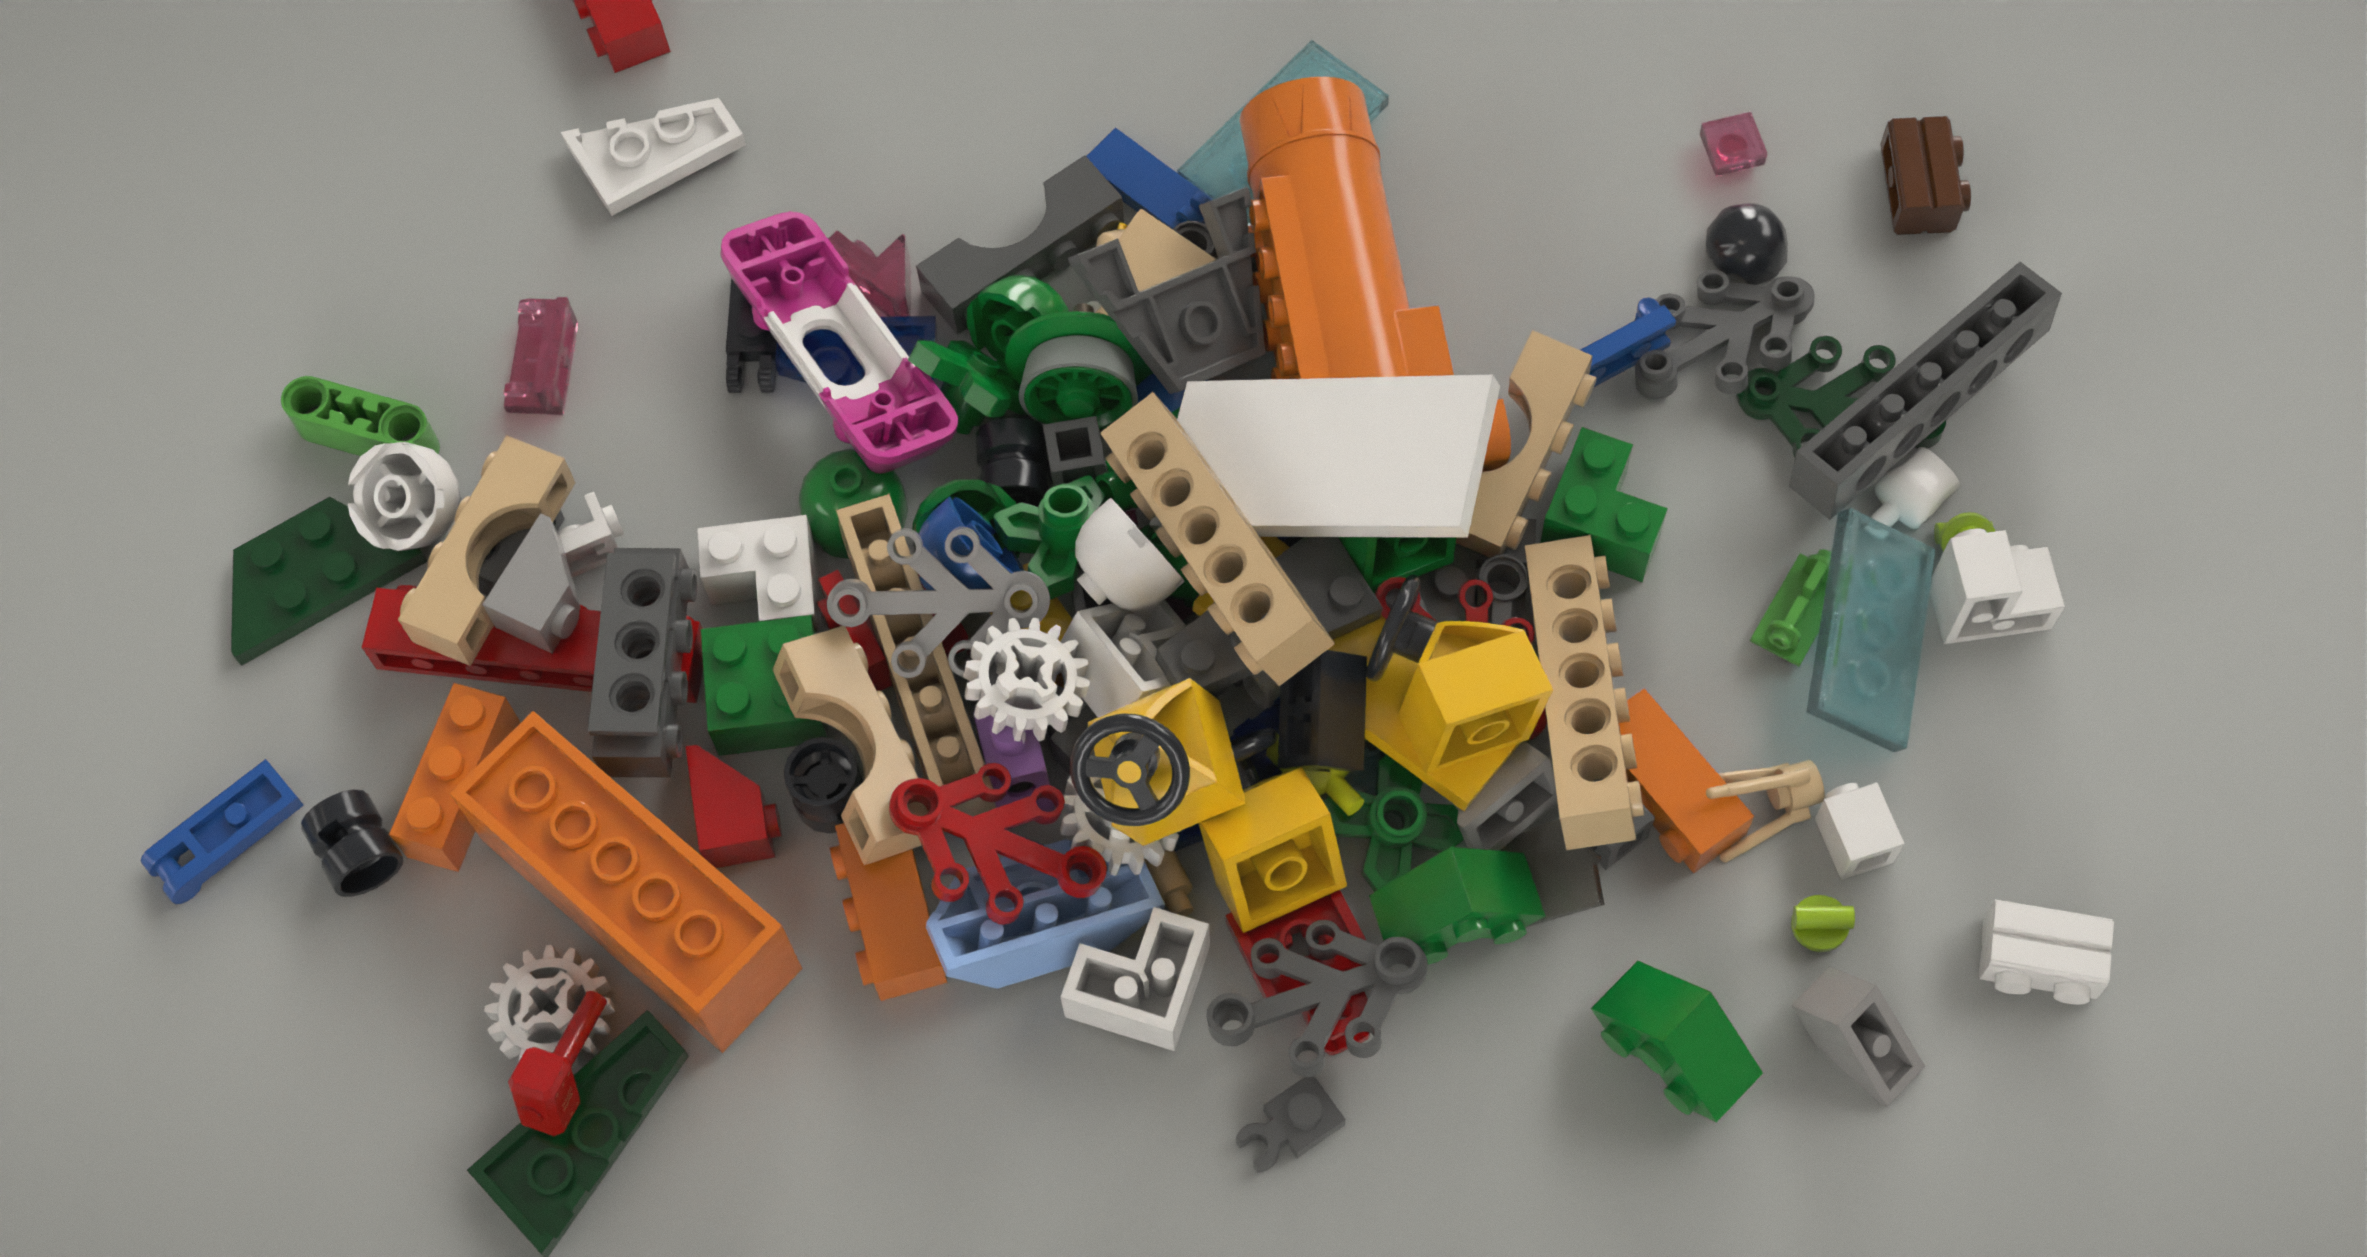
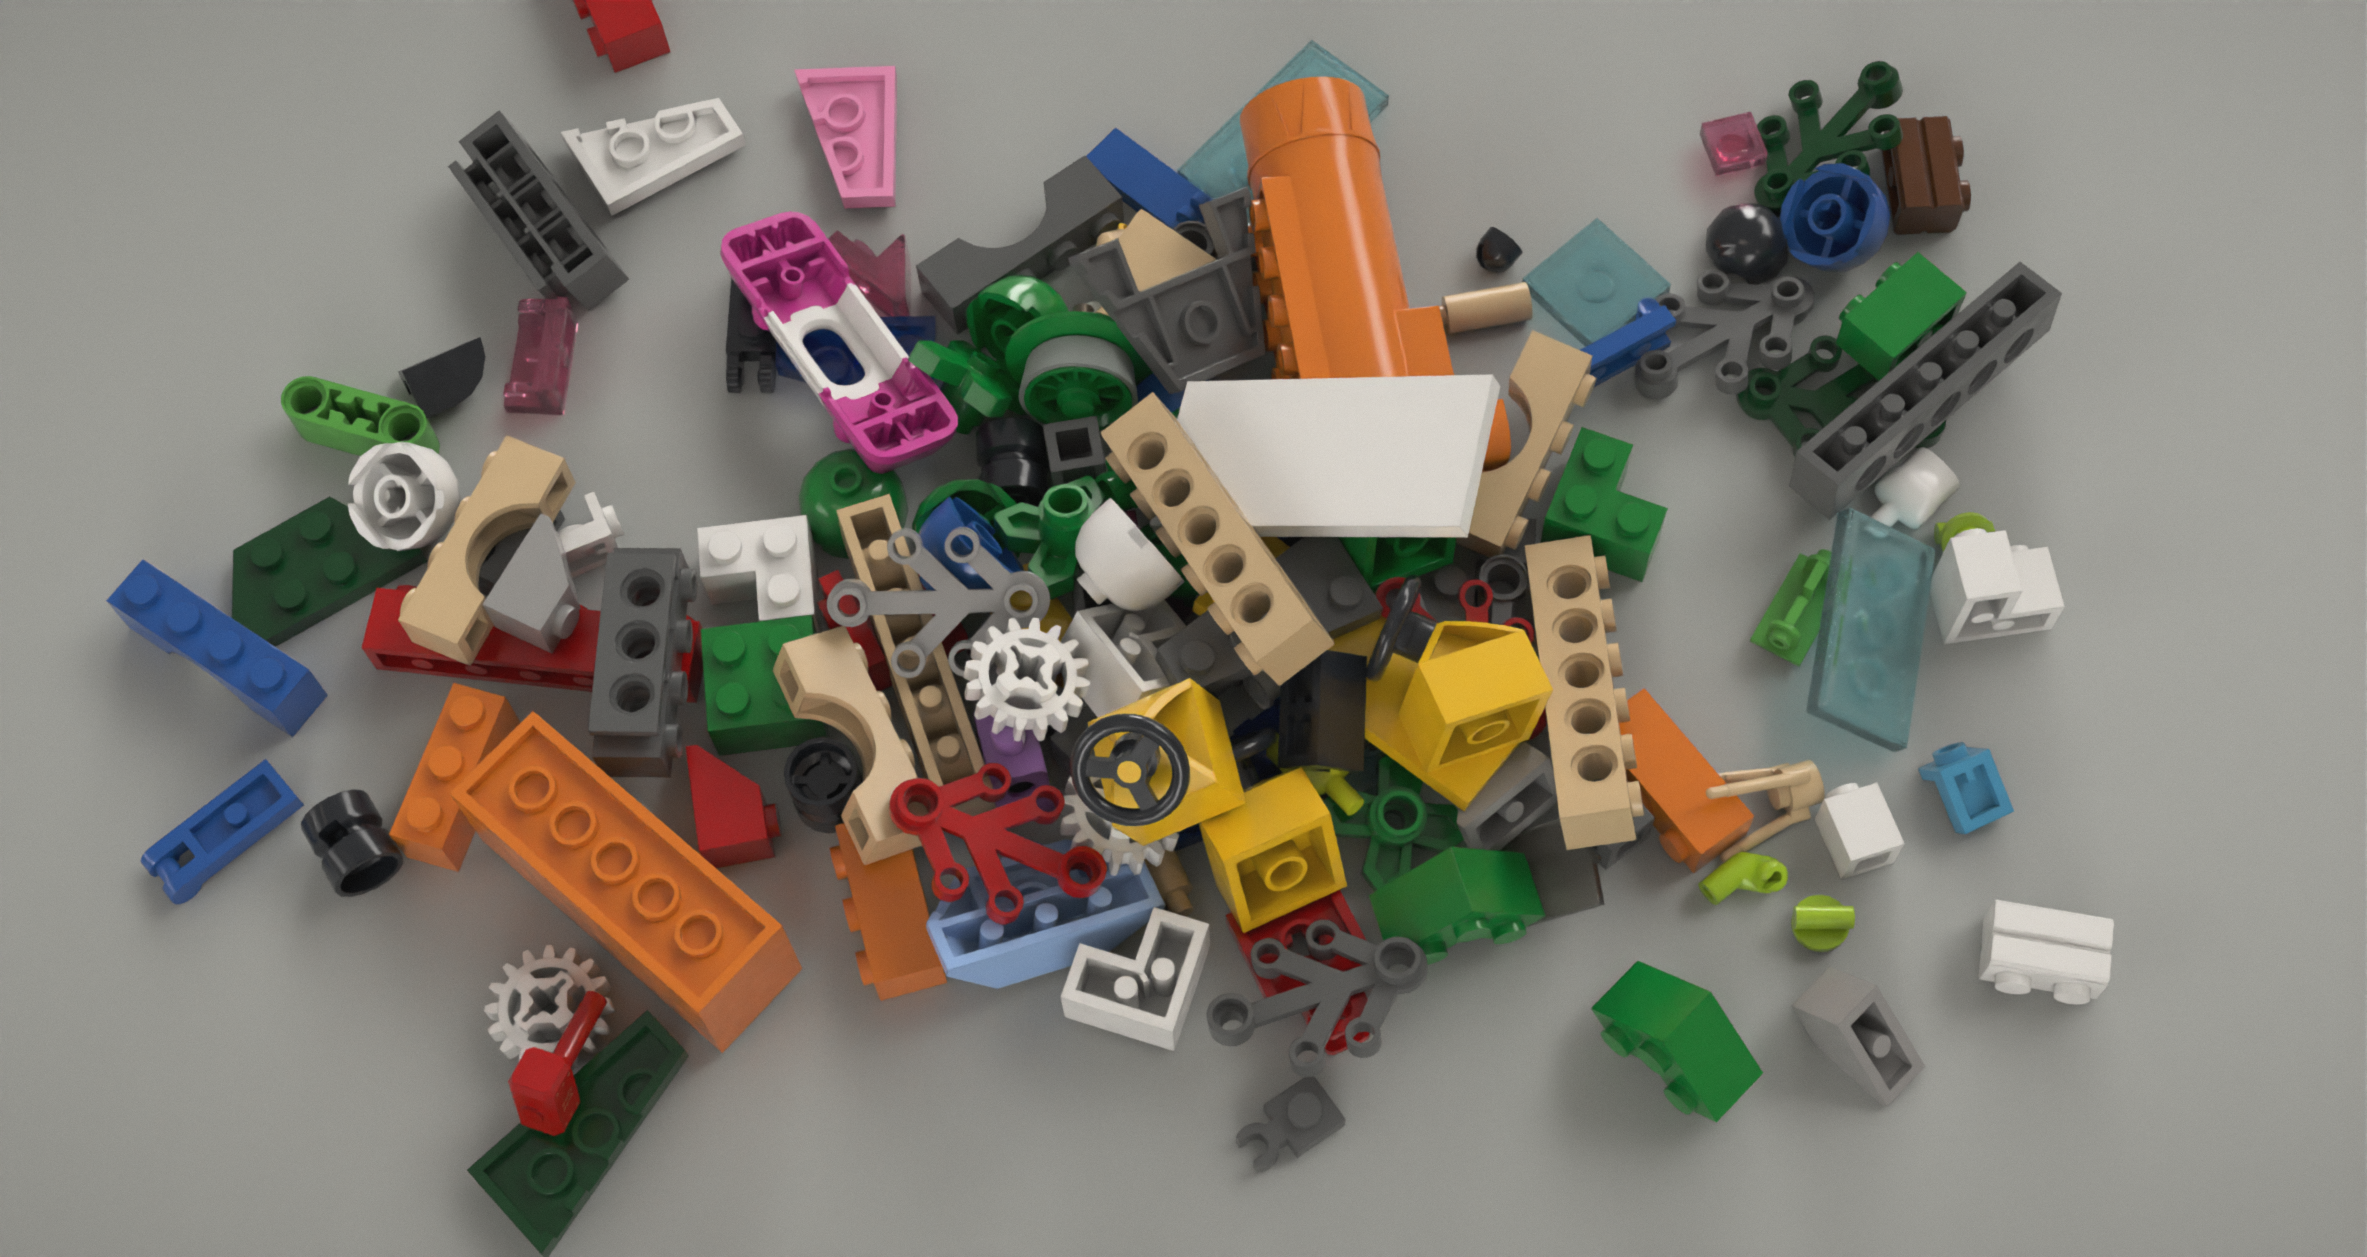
(219, 645): none -> blue arch
(446, 377): none -> black brick
(551, 218): none -> dark grey brick
(856, 129): none -> bright pink wing
(1486, 308): none -> tan cylinder
(1497, 251): none -> black hinge
(1594, 283): none -> clear light blue tile
(1744, 872): none -> lime arm
(1835, 218): none -> blue cylinder
(1878, 89): none -> dark green plant
(1898, 315): none -> green brick
(1968, 786): none -> dark azure bracket

